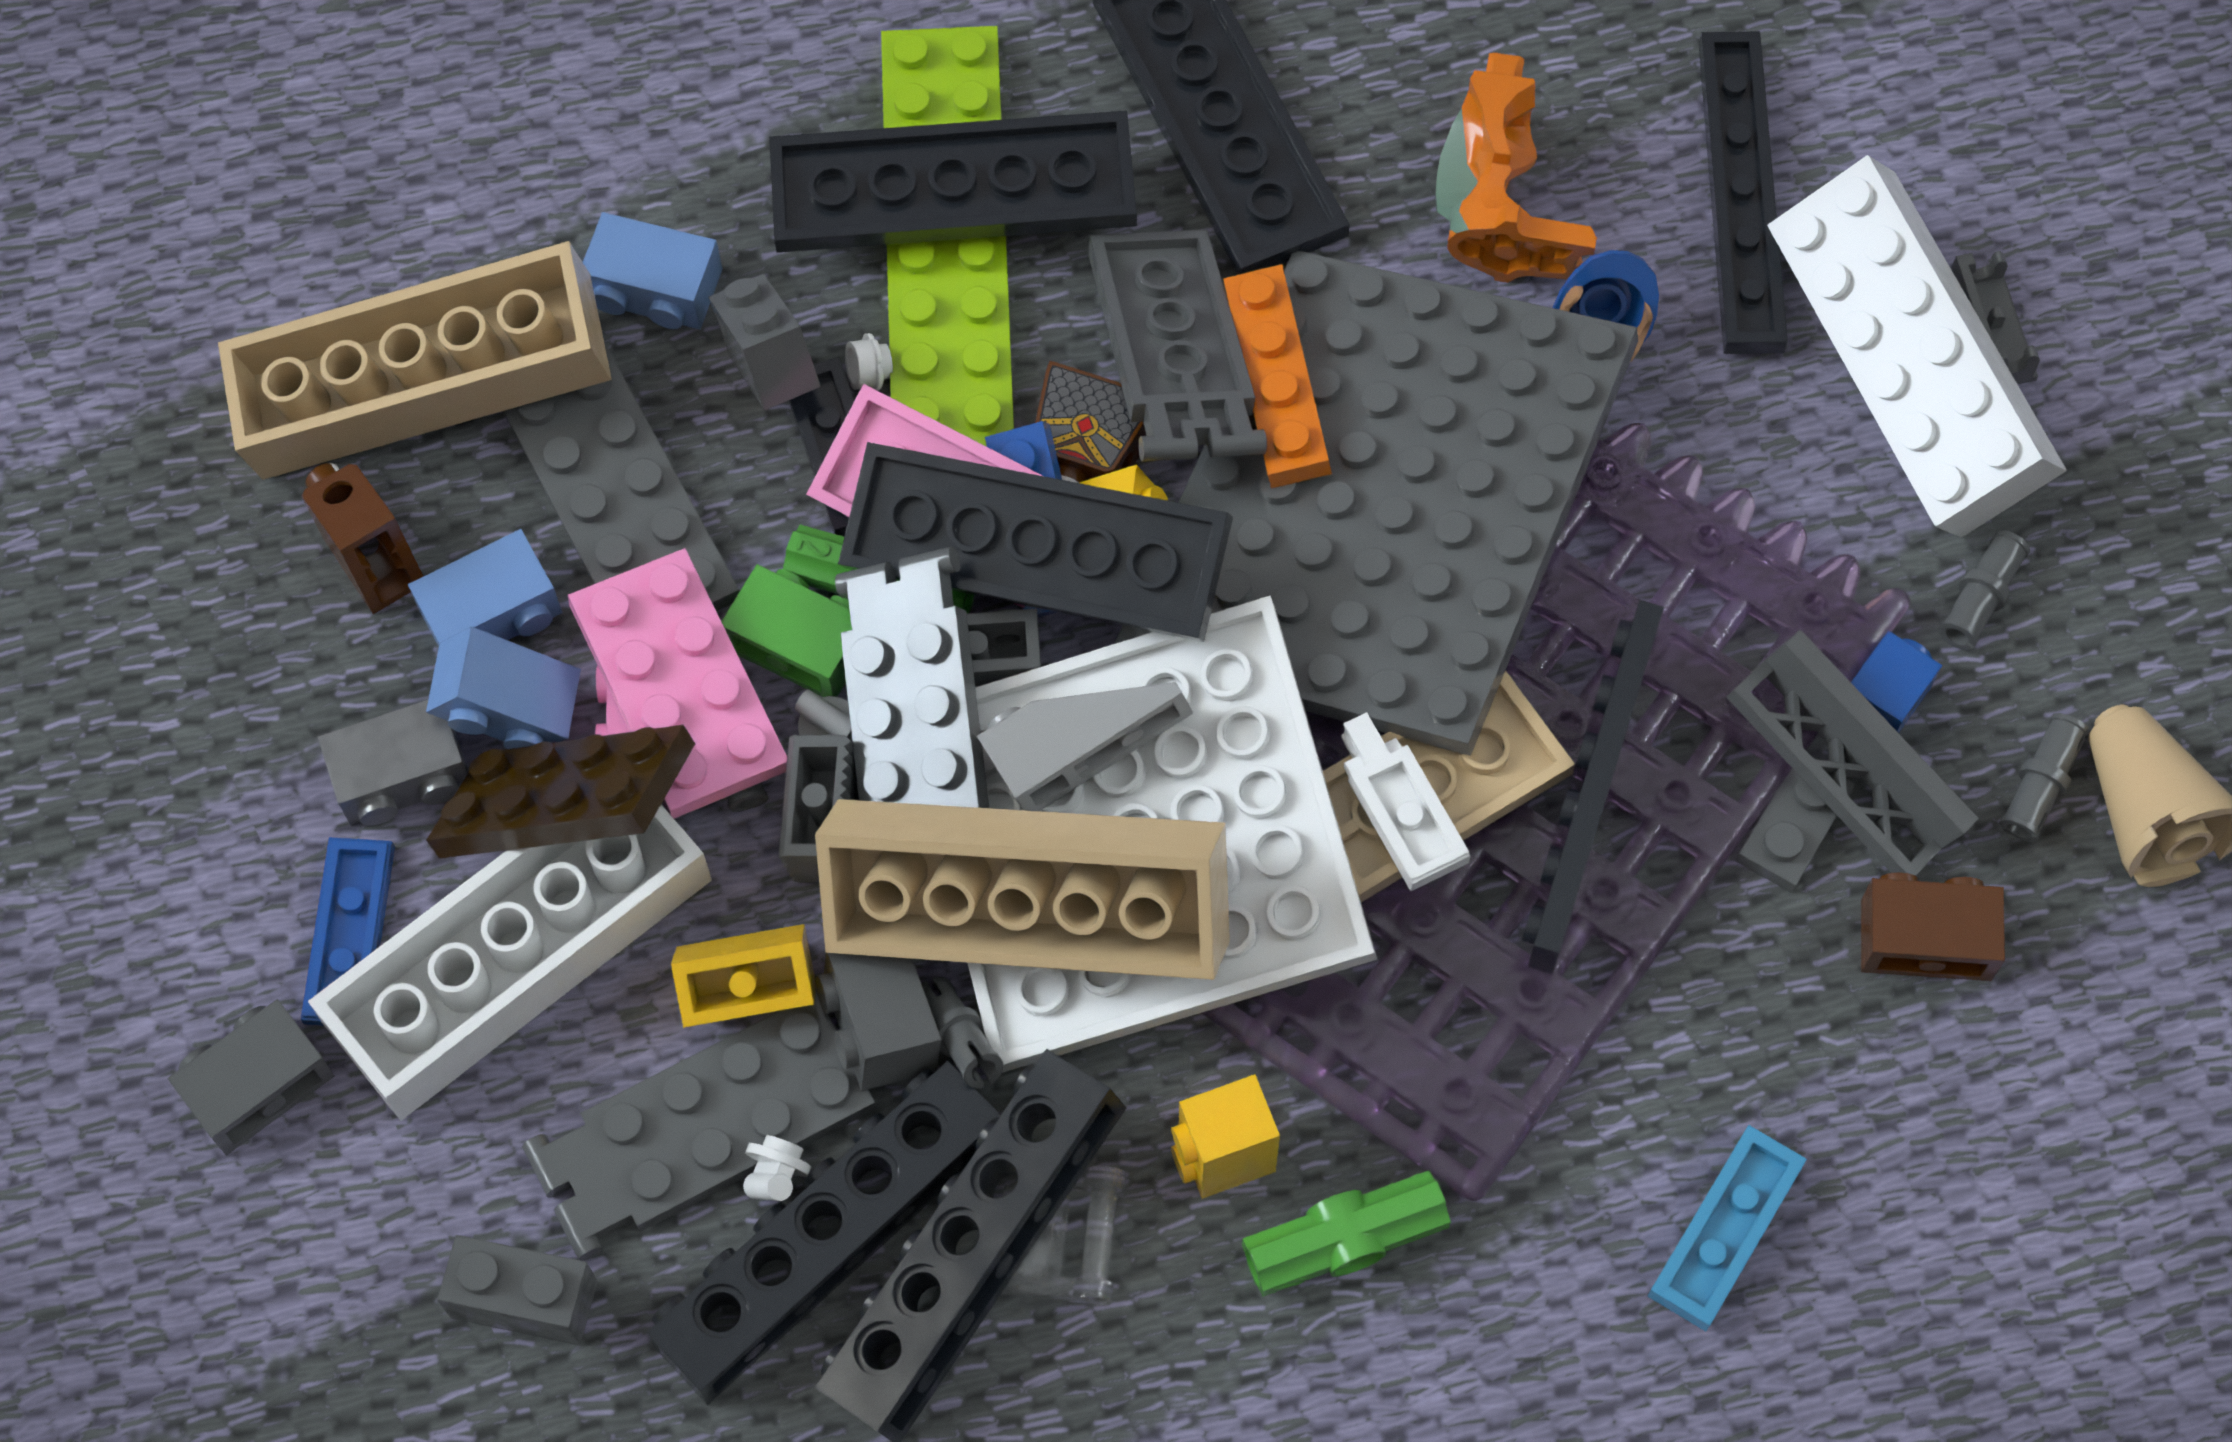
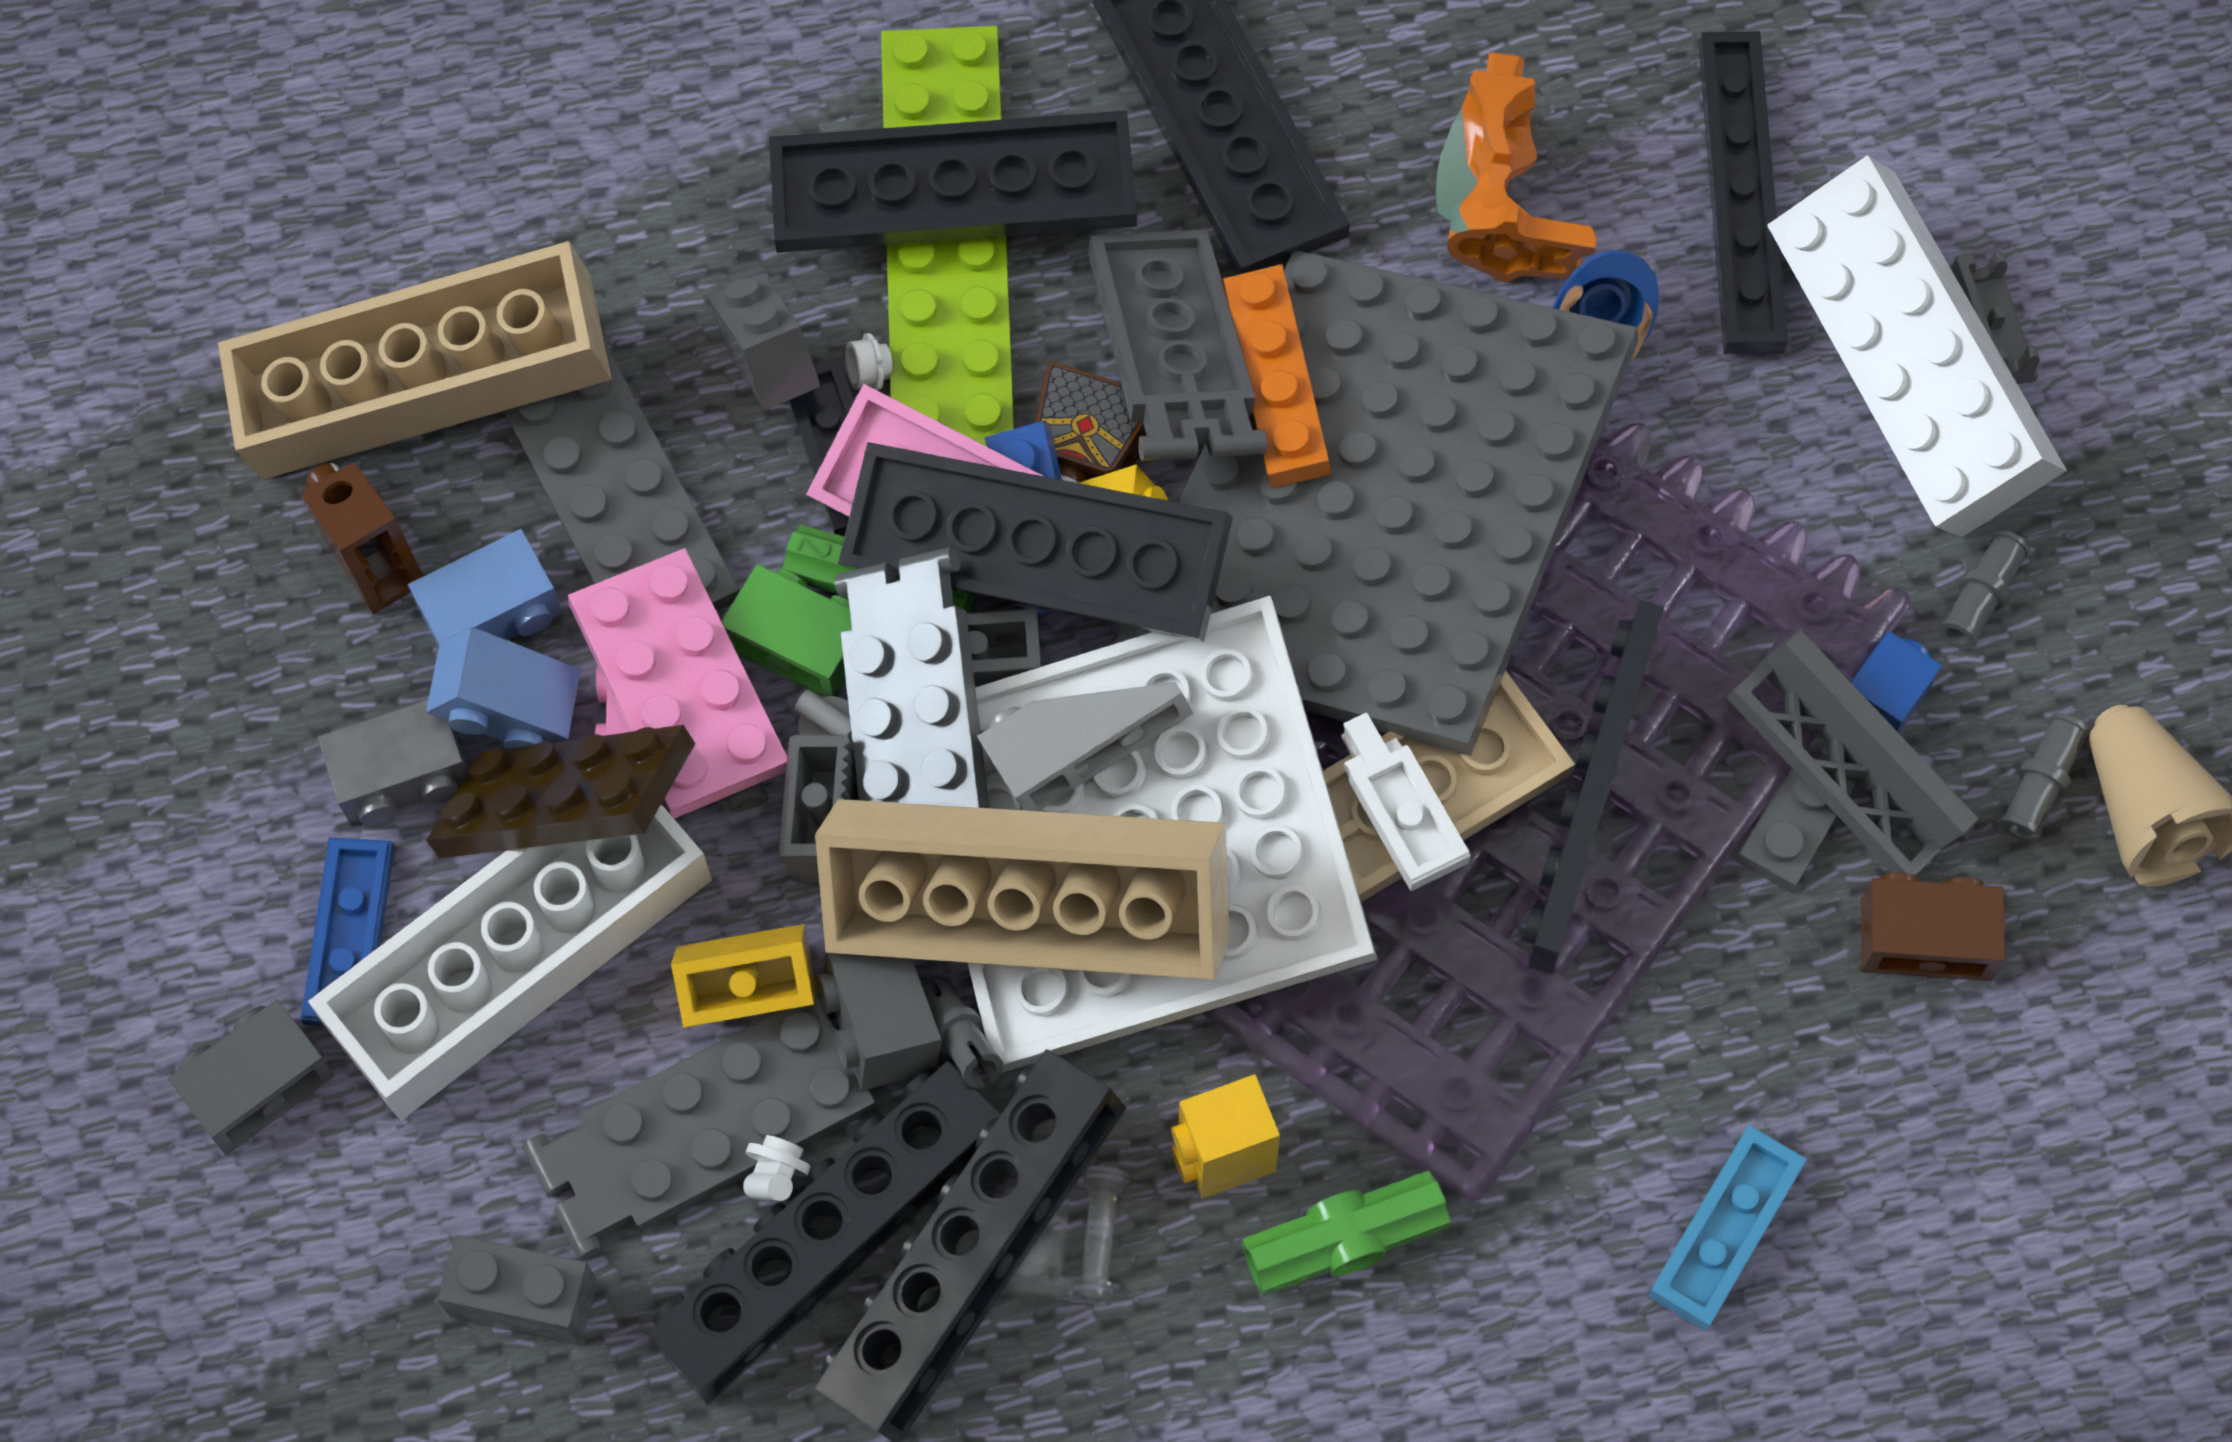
(652, 271): medium blue brick -> none

